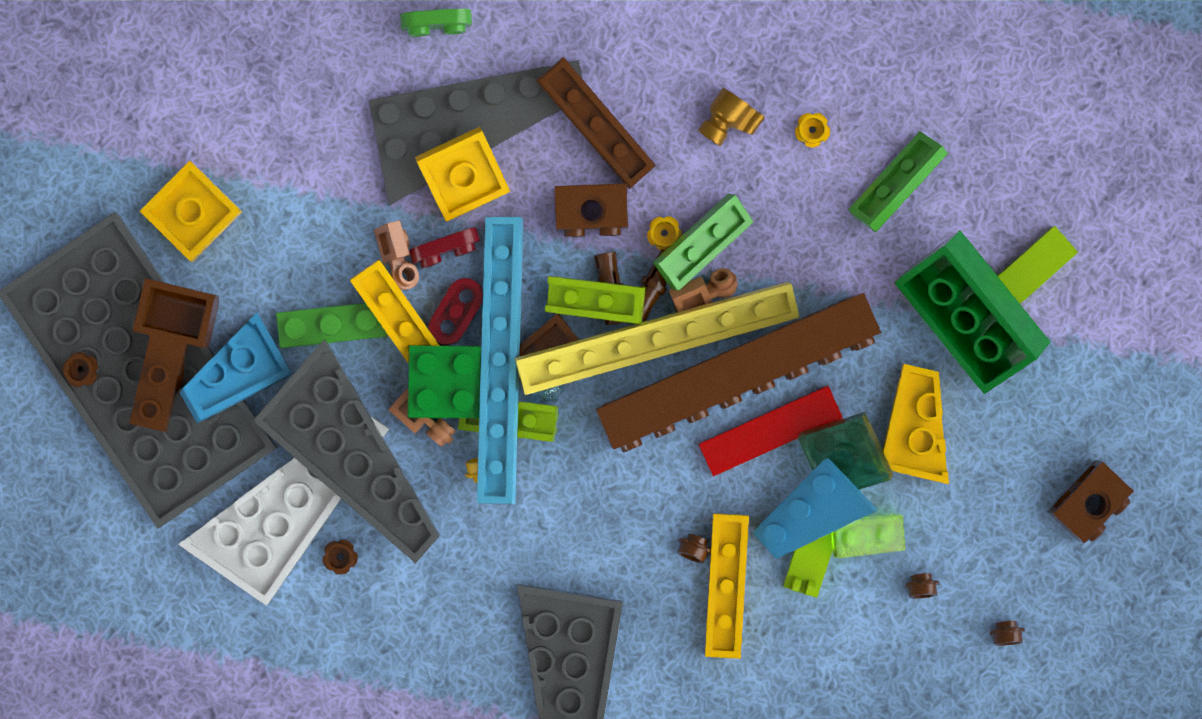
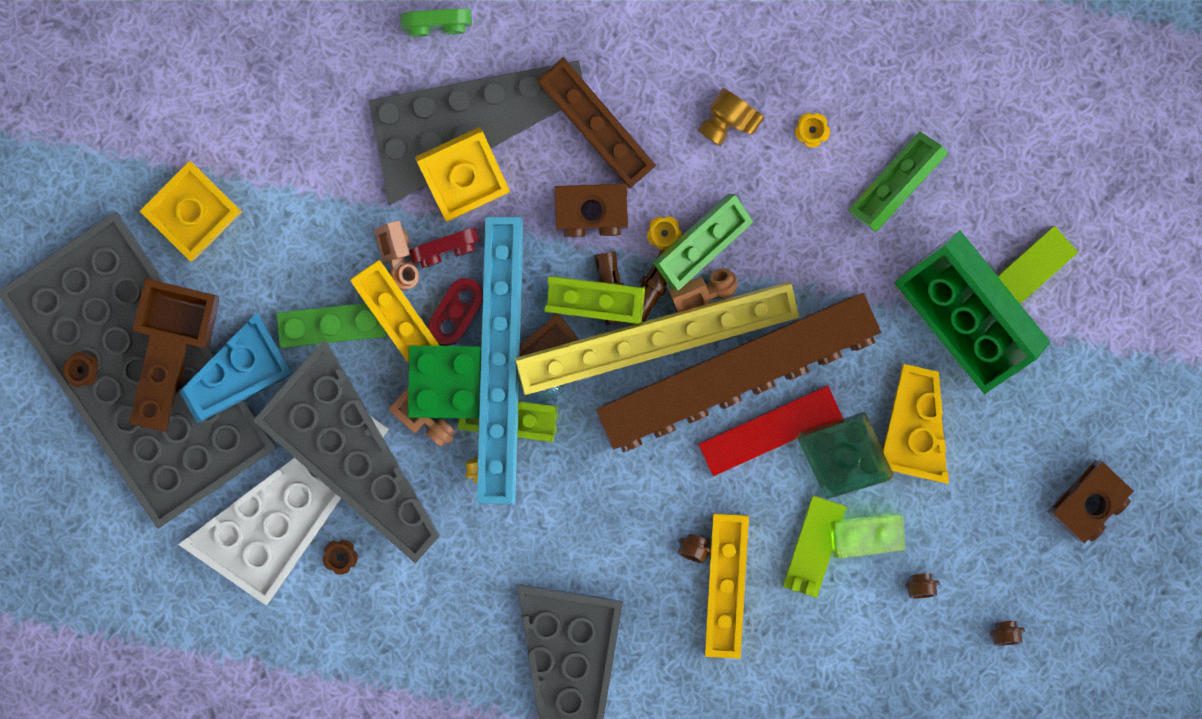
(814, 509): dark azure wing -> none

